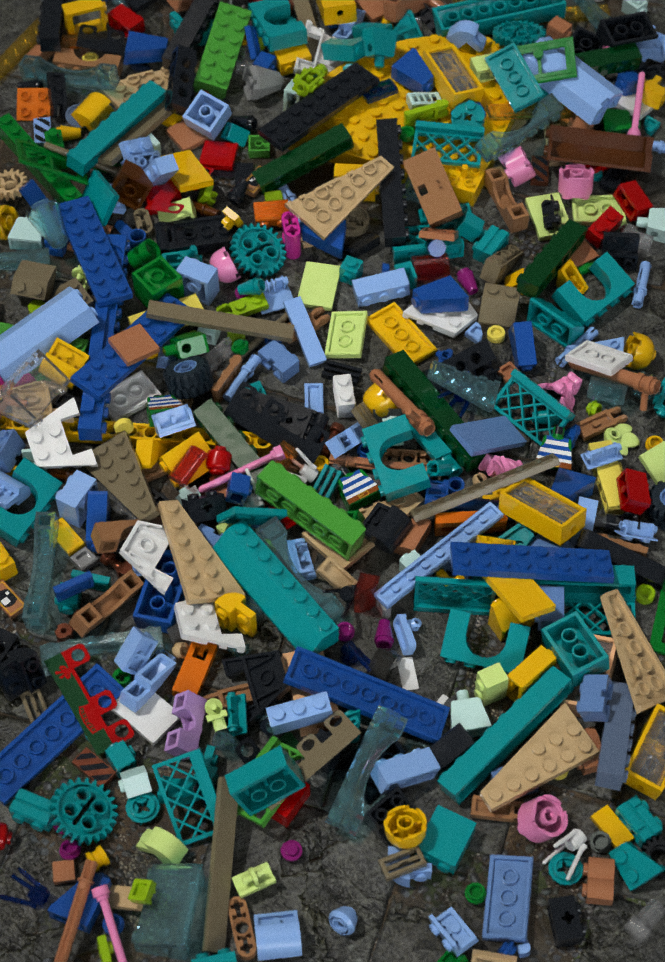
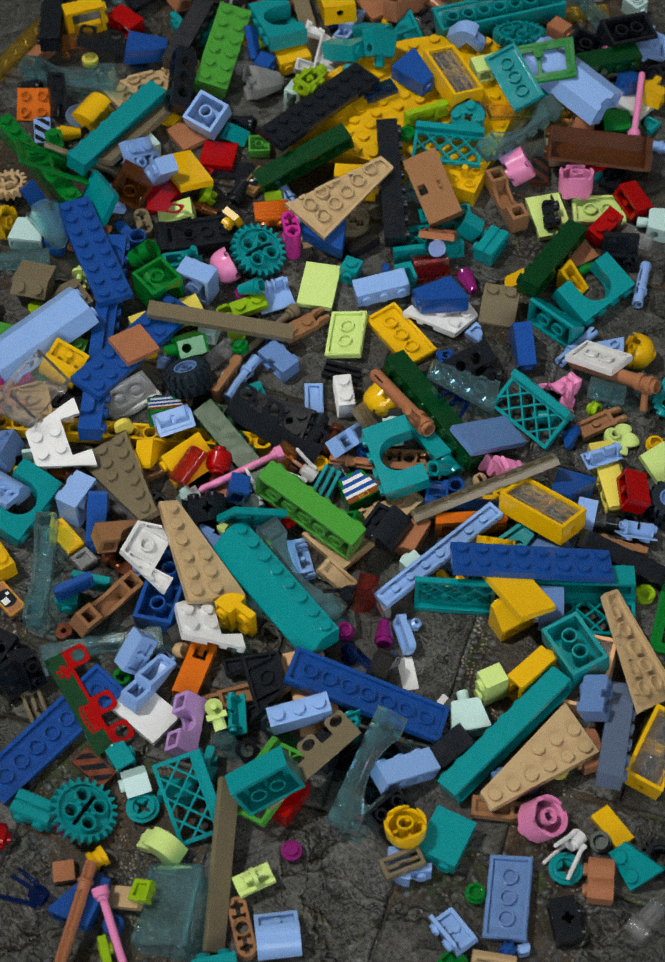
(68, 60): medium nougat arch -> none
(69, 851): magenta plate -> none
(304, 331): light blue tile -> none
(343, 920): light blue cone -> none
(419, 99): light aqua slope -> none
(456, 646): teal arch -> none
(496, 334): light yellow tile -> none
(500, 264): dark tan slope -> none
(505, 371): nougat tile -> none
(559, 446): torso -> none
(639, 820): teal brick -> none

